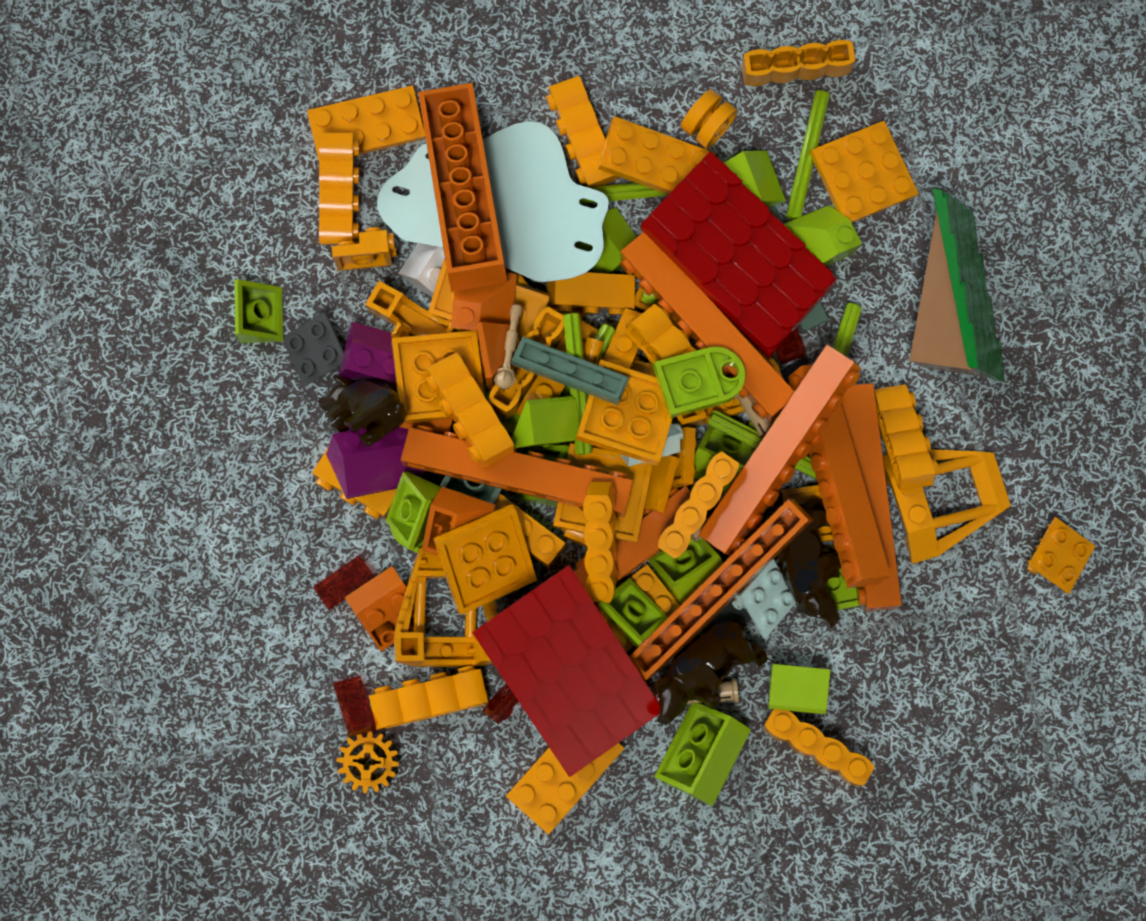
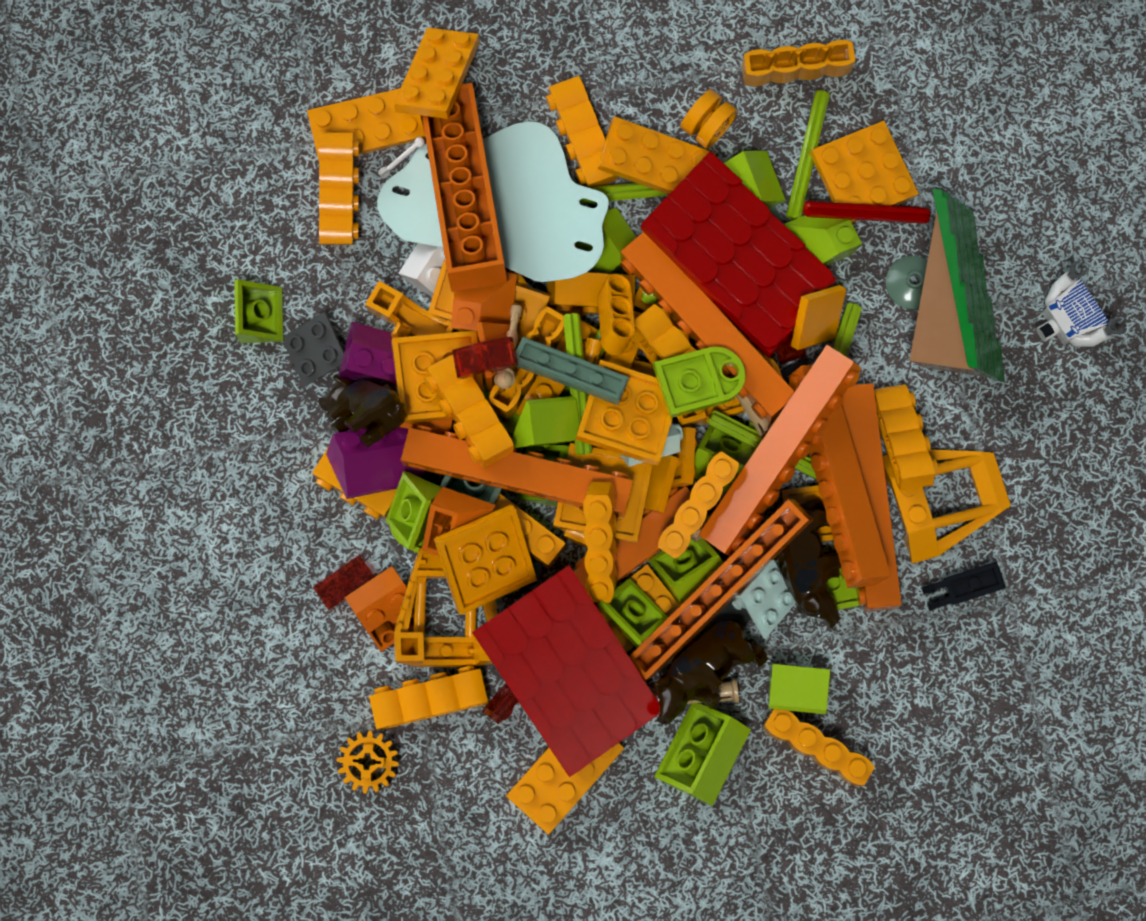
(354, 706): clear red plate -> none
(374, 250): light orange plate -> none
(385, 171): none -> white hinge
(437, 73): none -> light orange plate
(484, 357): none -> clear red slope
(616, 314): none -> light orange beam
(818, 317): none -> light orange tile
(866, 212): none -> red axle
(898, 281): none -> sand green dish
(967, 585): none -> black hinge
(1060, 555): light orange hinge -> none
(1075, 313): none -> white torso

